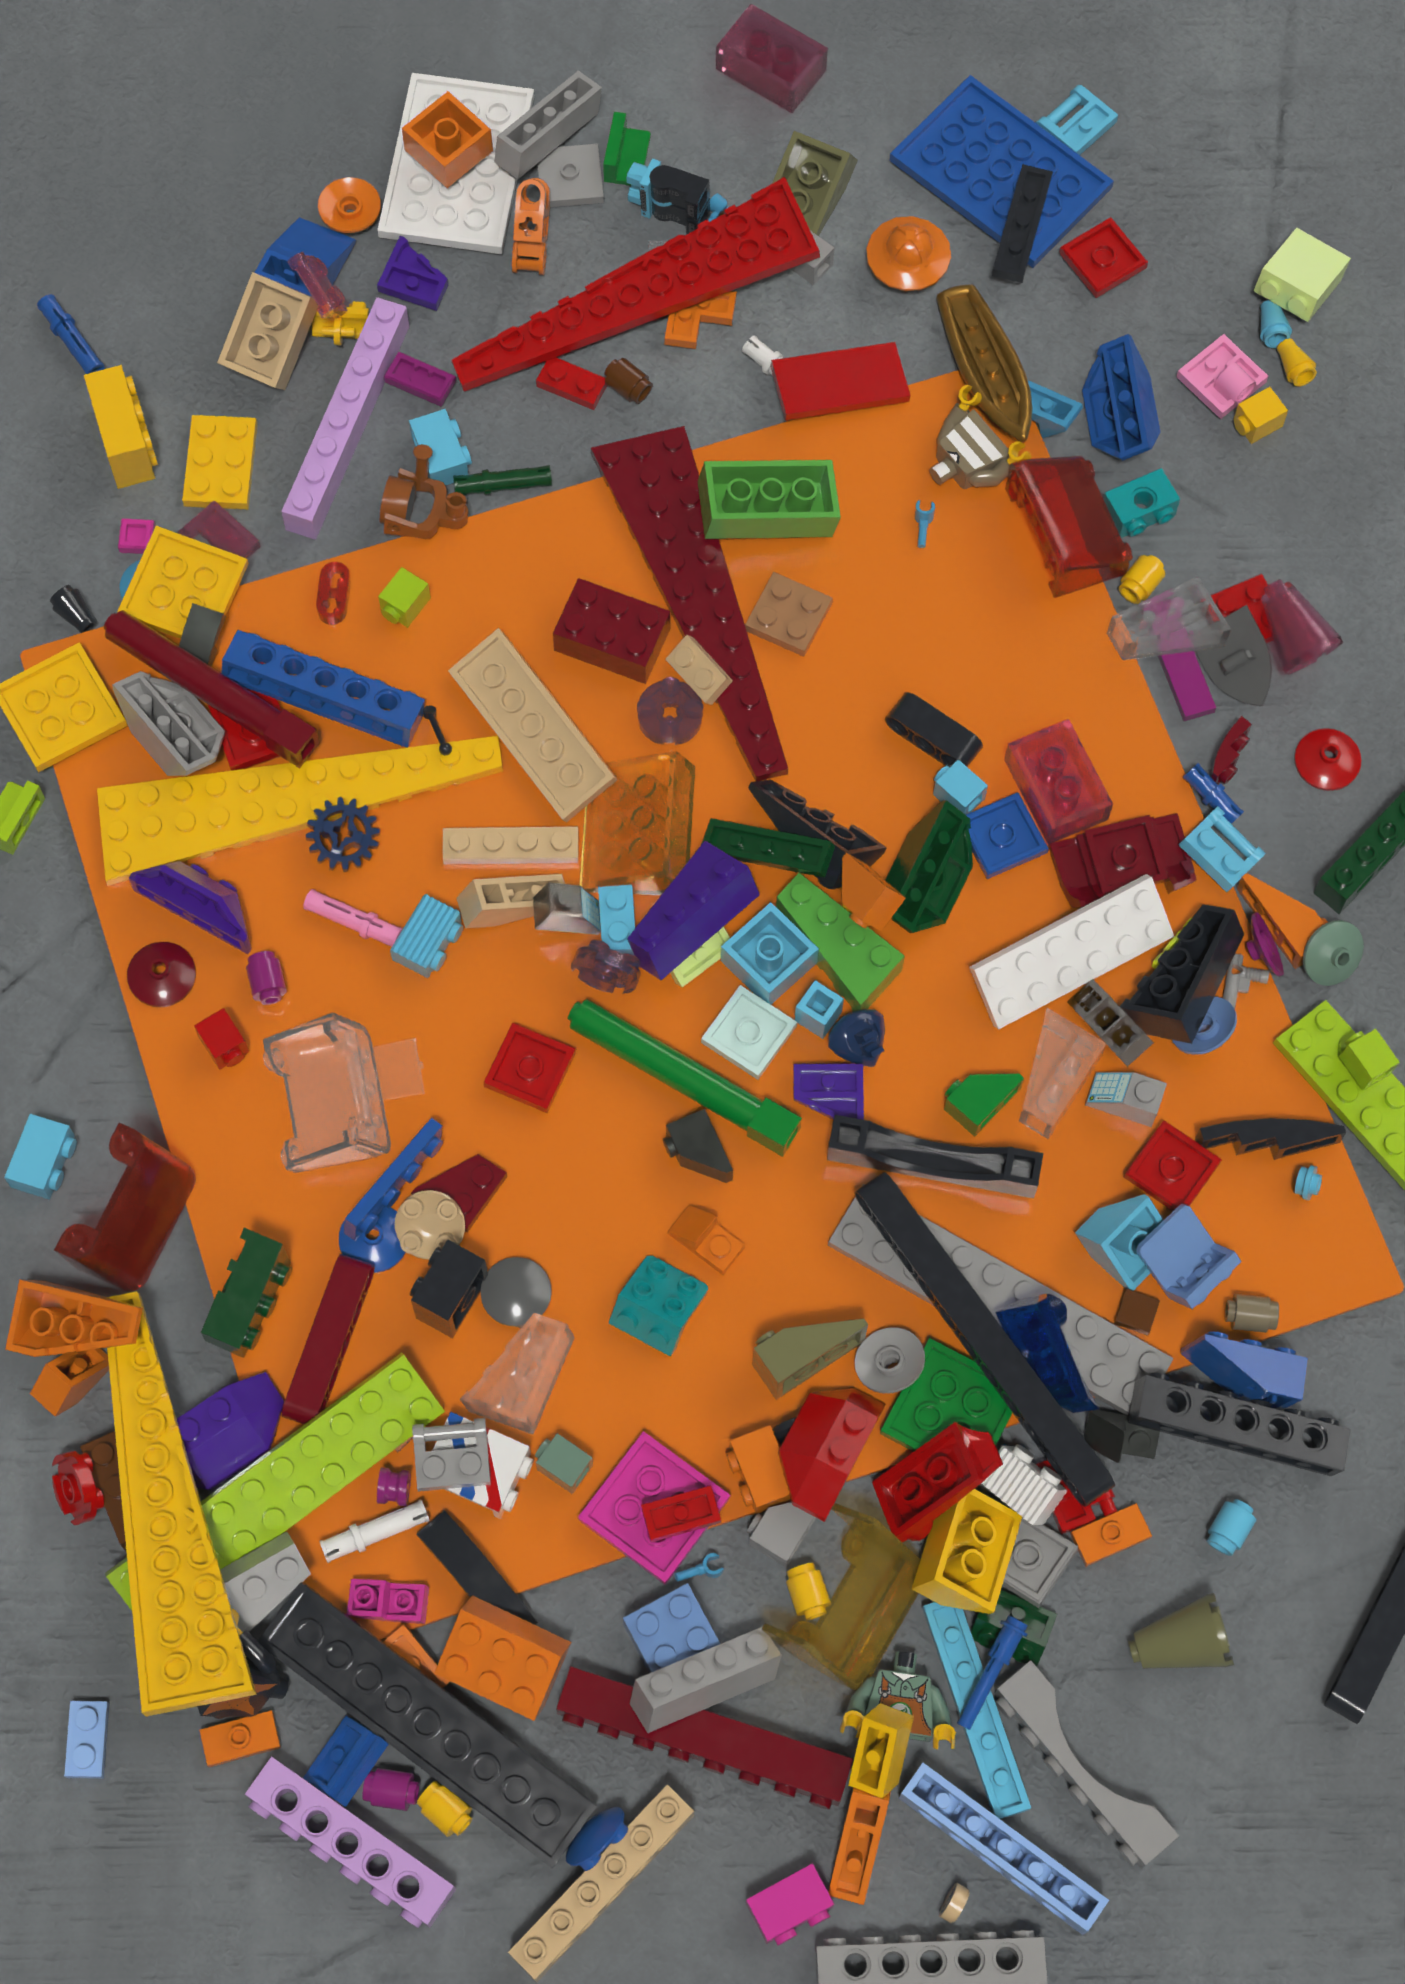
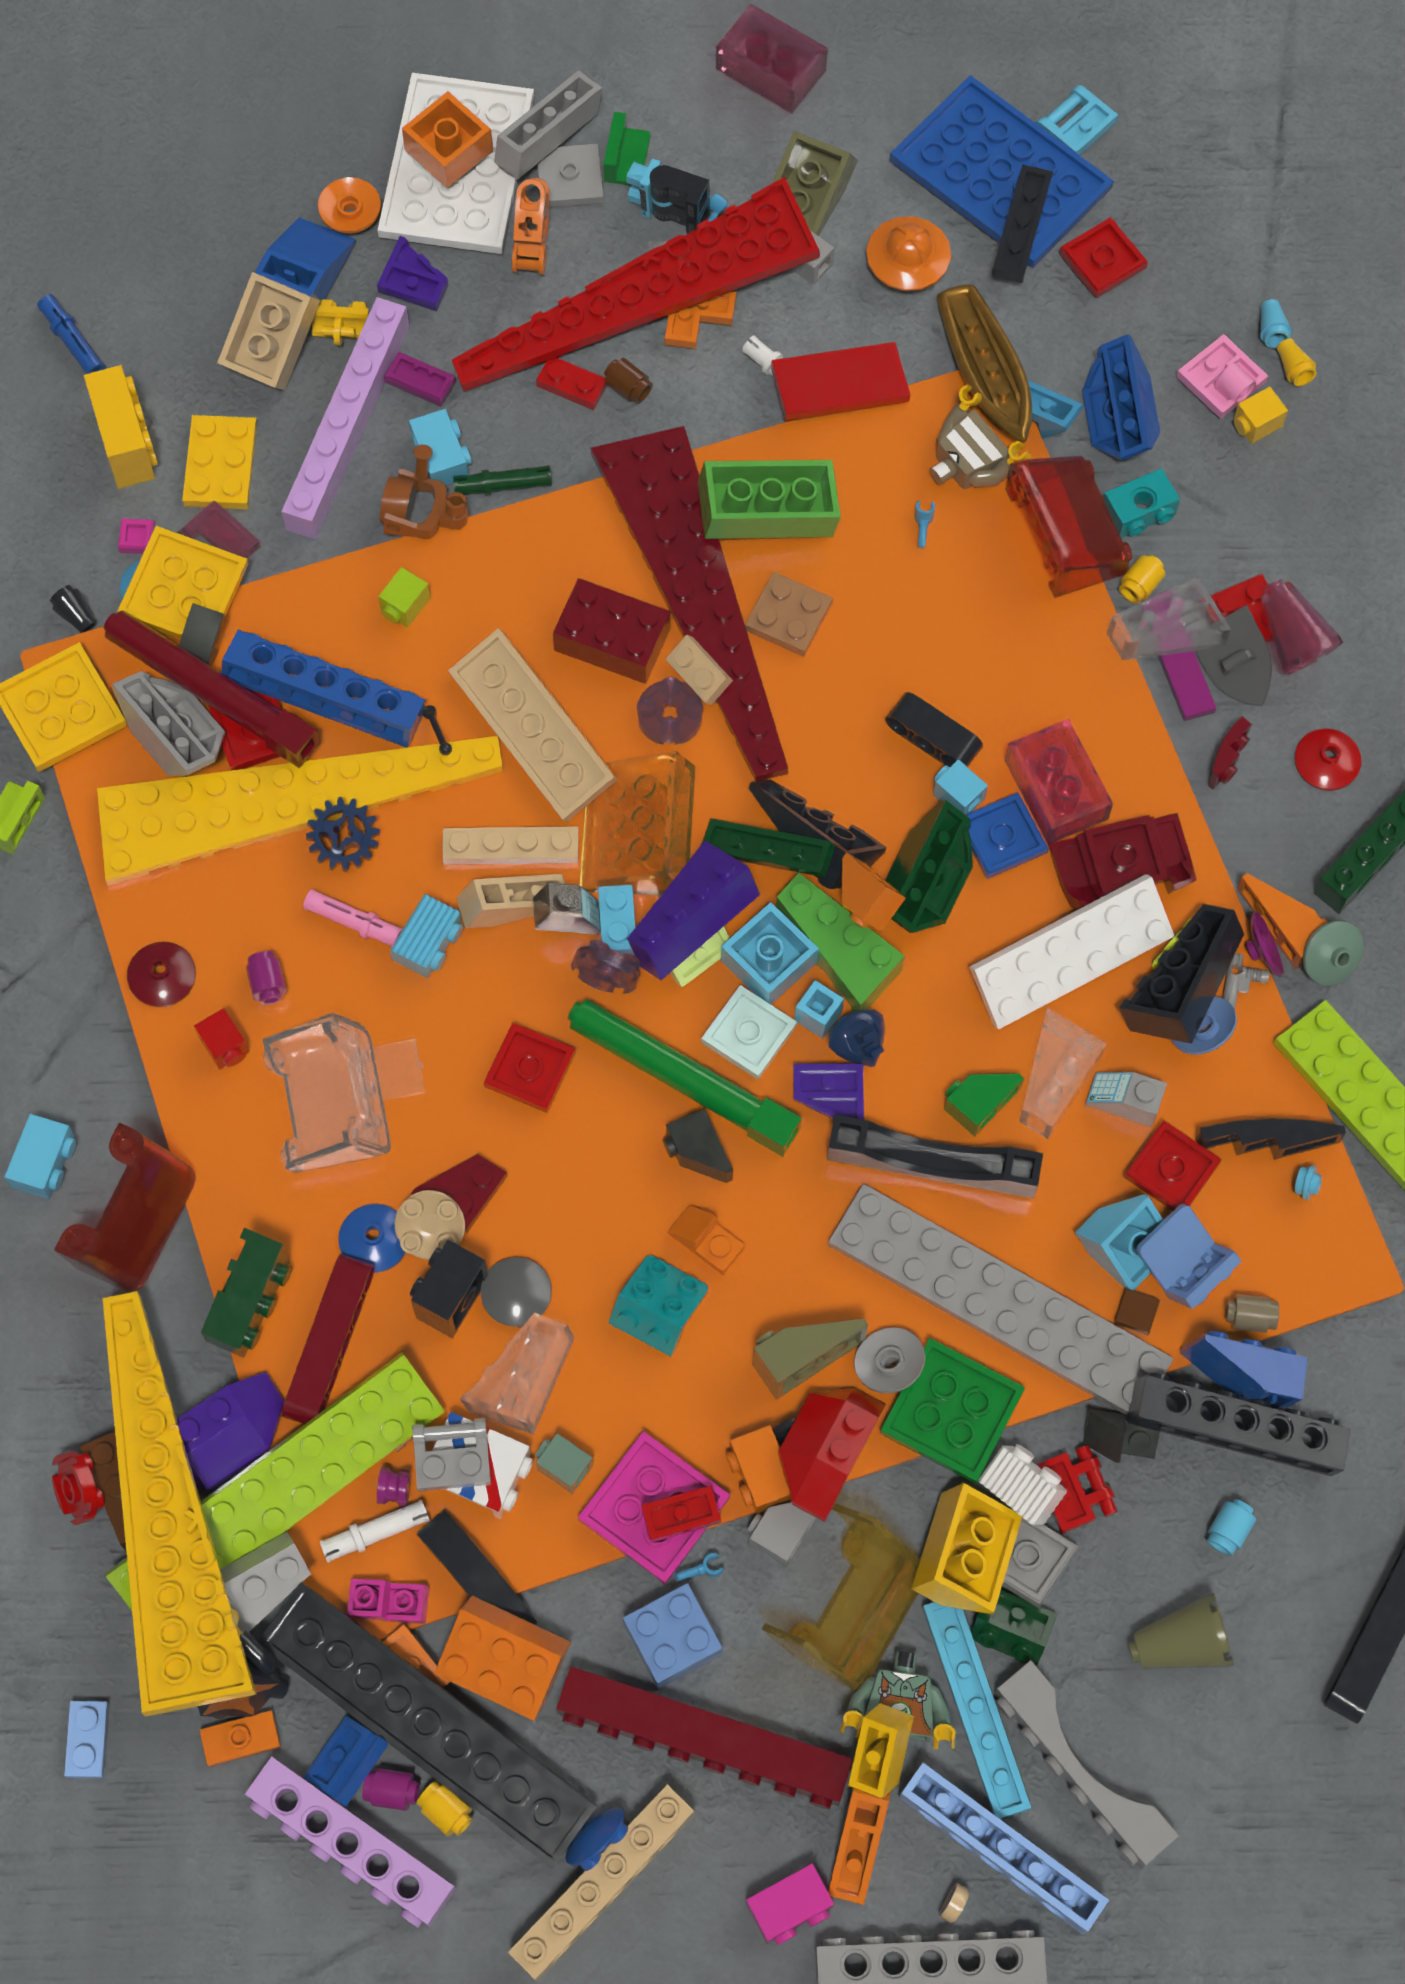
(68, 1320): orange wedge -> none
(69, 1379): orange slope -> none
(196, 899): dark purple wedge -> none
(313, 274): clear pink plate -> none
(340, 593): clear red beam -> none
(386, 1189): blue plate -> none
(705, 1679): light grey brick -> none
(807, 1591): yellow brick -> none
(935, 1479): red slope -> none
(985, 1340): black beam -> none
(1000, 1654): blue pin -> none
(1038, 1334): clear blue slope -> none
(1110, 1022): dark brown slope -> none
(1111, 1535): orange plate -> none
(1212, 792): blue pin -> none
(1216, 855): medium azure plate -> none
(1302, 274): yellowish green brick -> none
(1368, 1058): lime brick -> none

